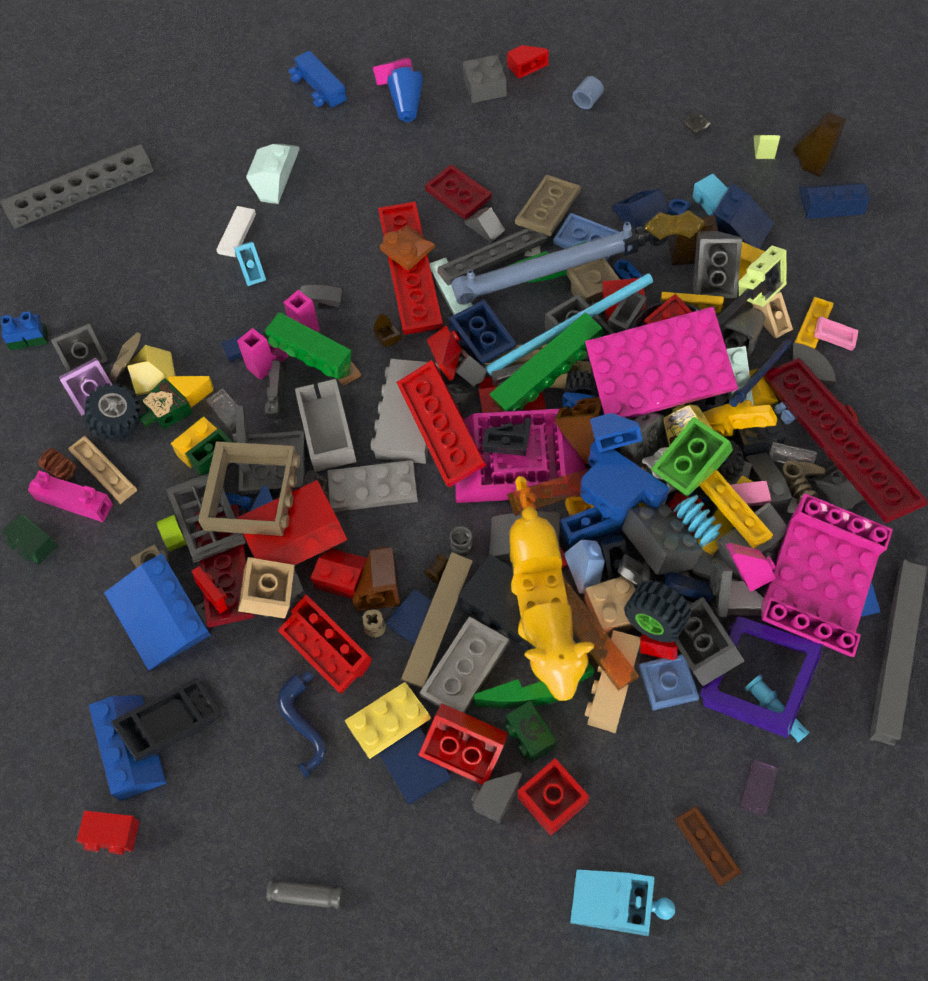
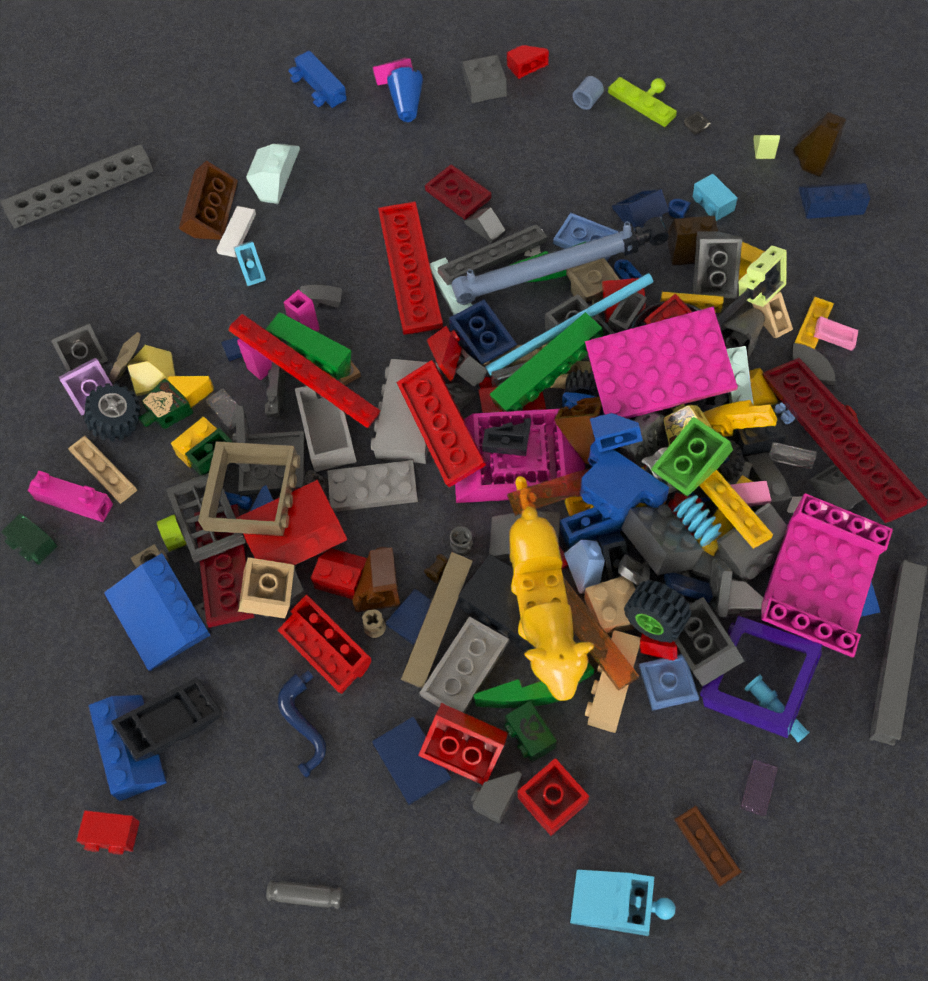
(23, 331): blue hips -> none
(57, 464): copper gear -> none
(206, 584): red plate -> none
(208, 203): none -> reddish brown slope
(304, 370): none -> red plate
(385, 331): dark brown plate -> none
(387, 720): light yellow plate -> none
(406, 246): dark orange slope -> none
(548, 205): dark tan tile -> none
(644, 101): none -> lime plate
(683, 224): clear yellow tile -> none
(741, 394): dark blue bar -> none
(742, 217): dark blue slope -> none
(752, 565): dark pink slope -> none
(797, 482): dark tan piece -> none

